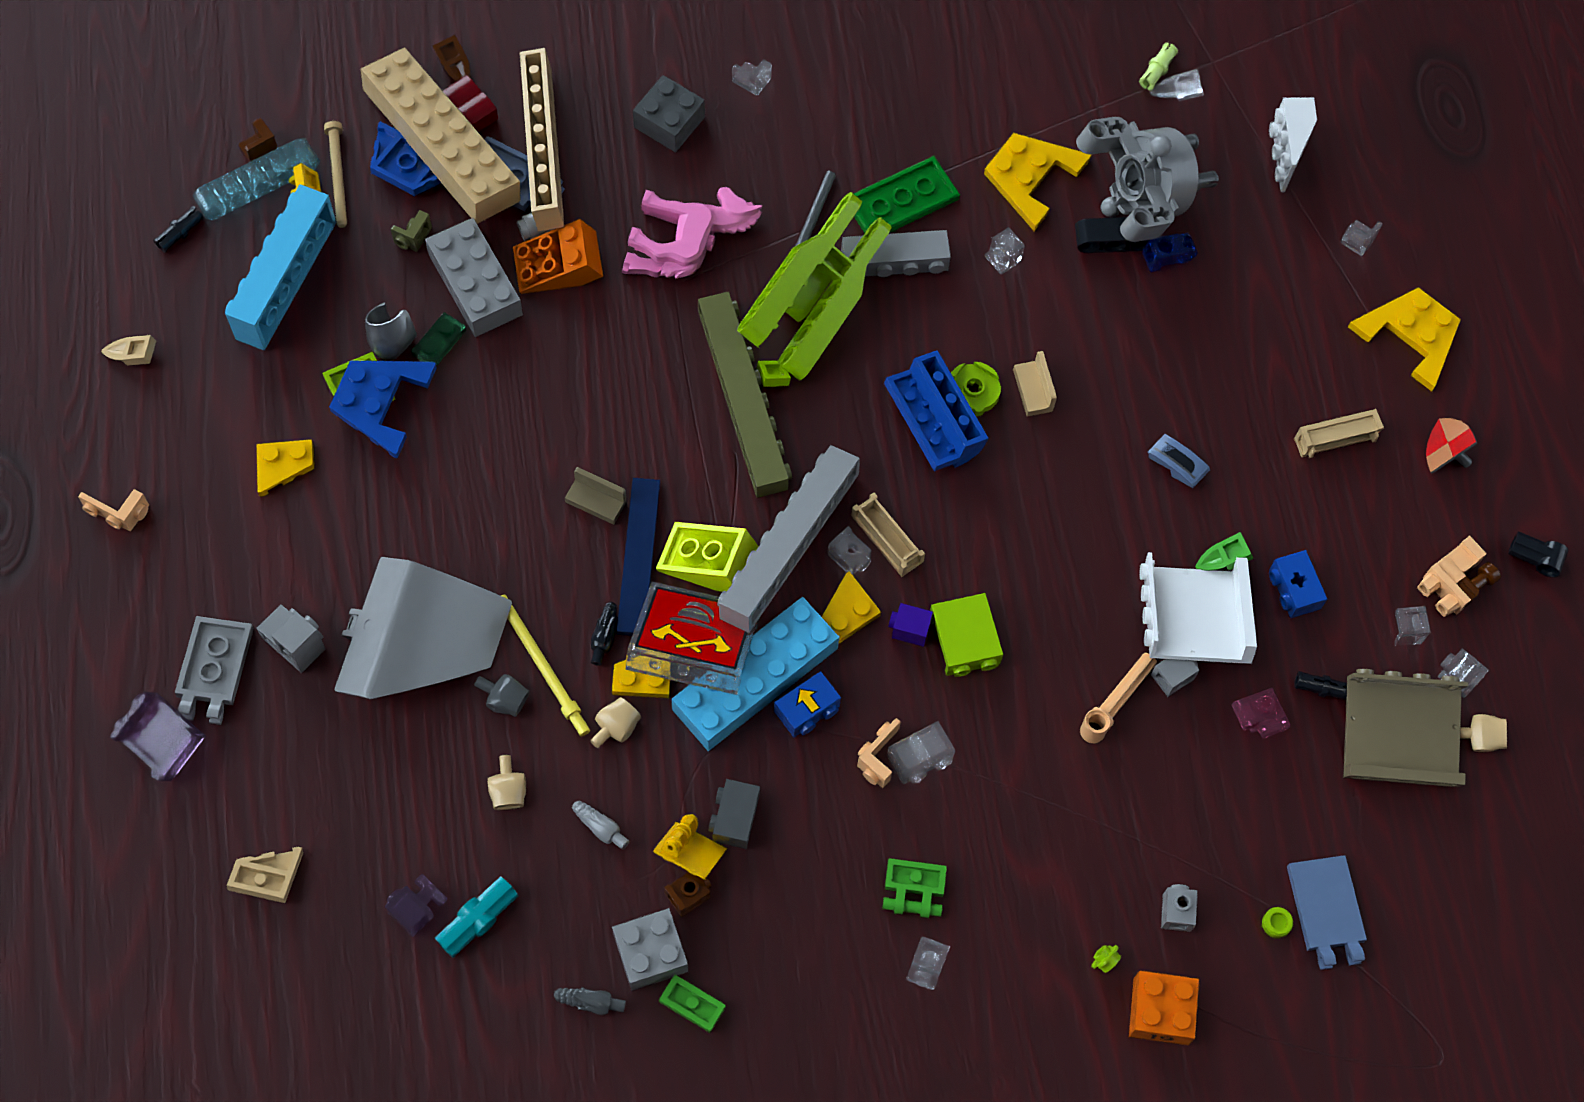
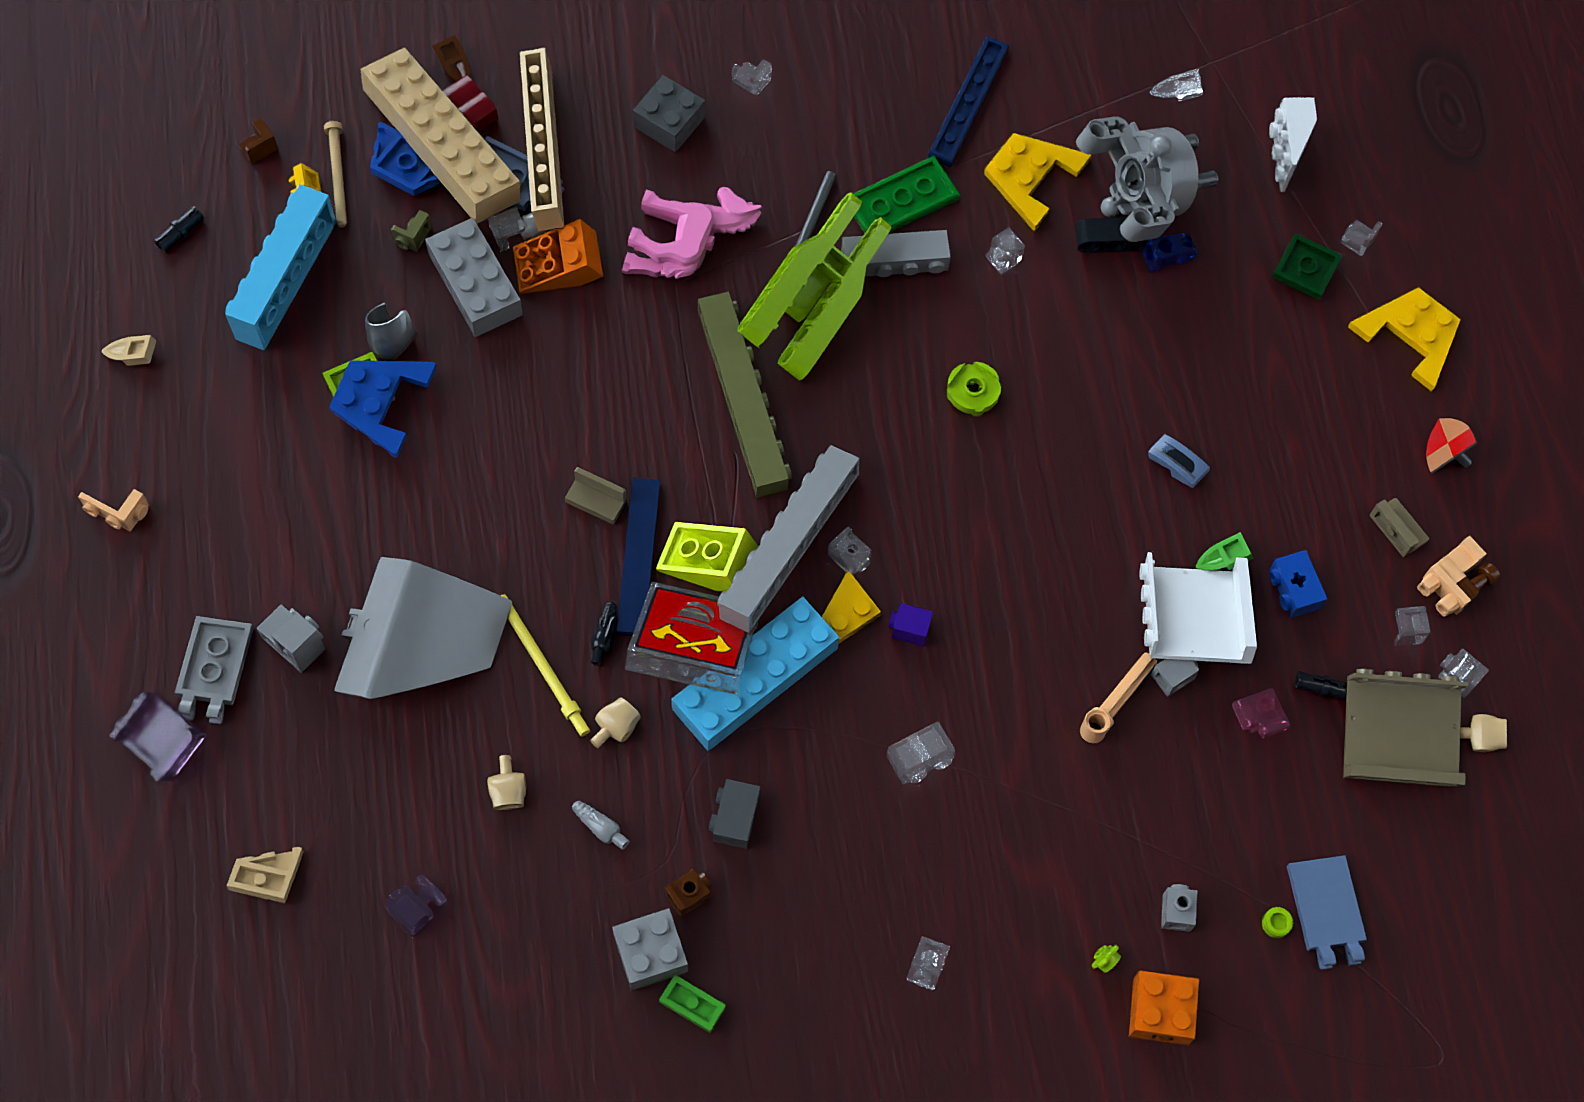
(254, 179): clear light blue beam -> none
(282, 463): yellow wing -> none
(439, 339): clear green plate -> none
(476, 917): teal piece -> none
(504, 226): none -> clear panel
(505, 695): dark grey piece -> none
(589, 1000): dark grey piece -> none
(638, 684): yellow wing -> none
(690, 849): yellow hinge -> none
(773, 374): lime plate -> none
(807, 705): blue brick -> none
(872, 768): light nougat bracket -> none
(887, 535): tan container -> none
(917, 879): bright green plate -> none
(937, 412): blue brick -> none
(967, 635): lime panel -> none
(968, 101): none -> dark blue tile
(1035, 386): tan panel -> none
(1158, 66): yellowish green pin -> none
(1306, 266): none -> dark green plate
(1338, 433): tan container -> none
(1398, 526): none -> dark tan panel
(1546, 556): black piece -> none

